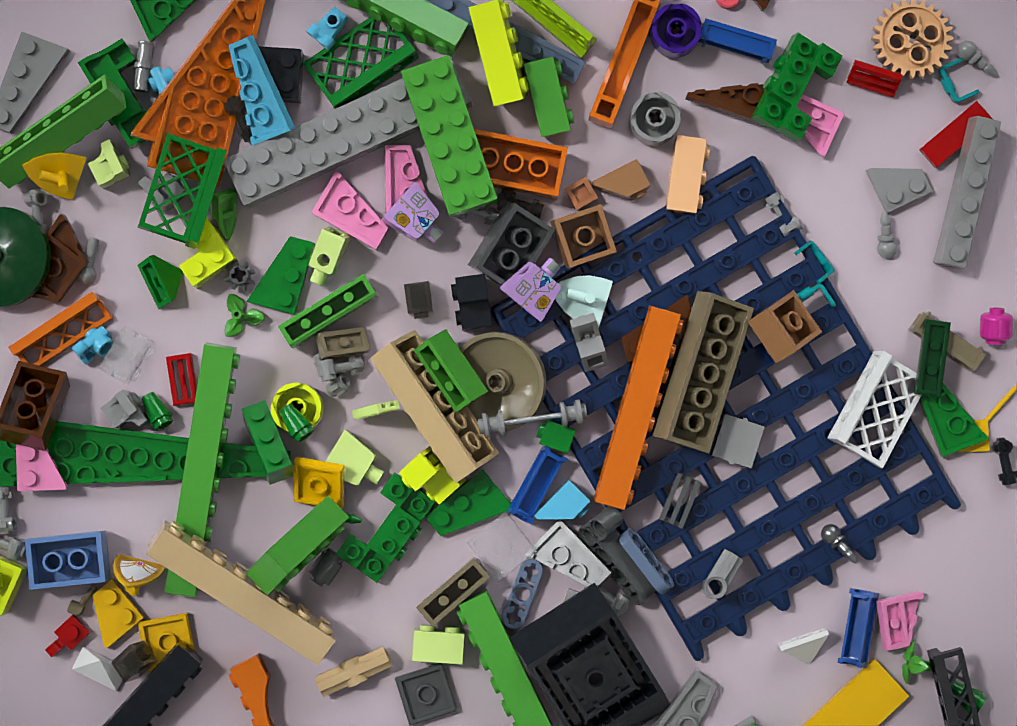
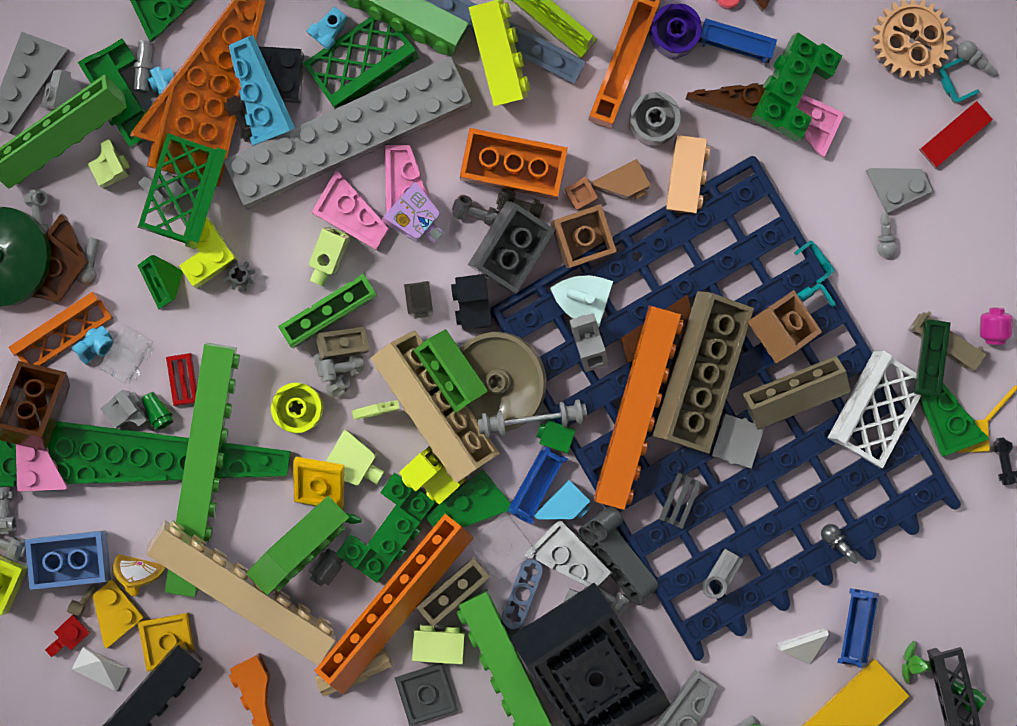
(56, 173): yellow shield -> none
(59, 90): none -> light grey brick
(134, 661): clear smoke brick -> none
(225, 211): bright green plate -> none
(235, 325): bright green plant -> none
(267, 442): green brick -> none
(285, 277): green wing -> none
(296, 423): green cone -> none
(393, 604): none -> orange brick
(449, 136): bright green brick -> none
(534, 287): lavender torso -> none
(549, 96): bright green brick -> none
(646, 561): sand blue beam -> none
(772, 202): light grey bar -> none
(797, 392): none -> dark tan brick
(873, 81): red tile -> none
(897, 619): bright pink wing -> none
(967, 192): light grey brick -> none

